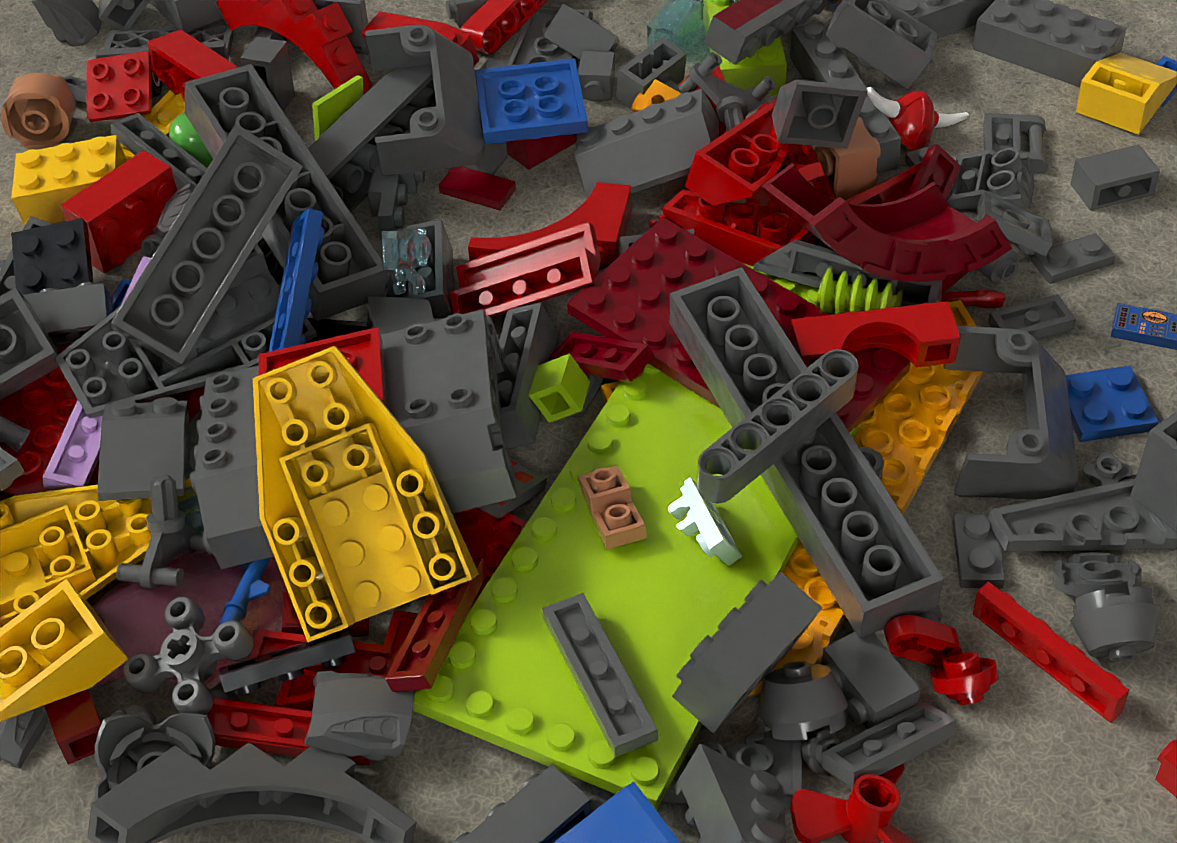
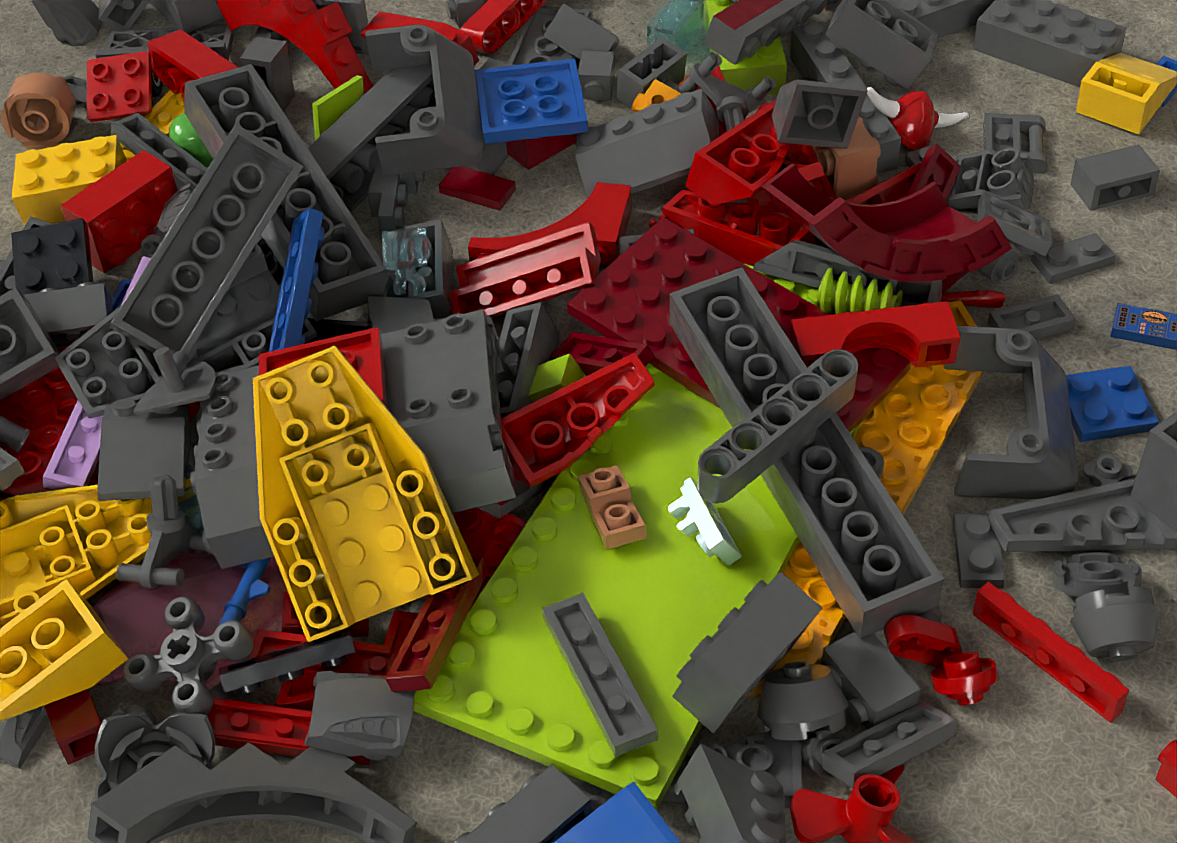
(181, 382): none -> dark grey shield
(564, 424): none -> red wedge

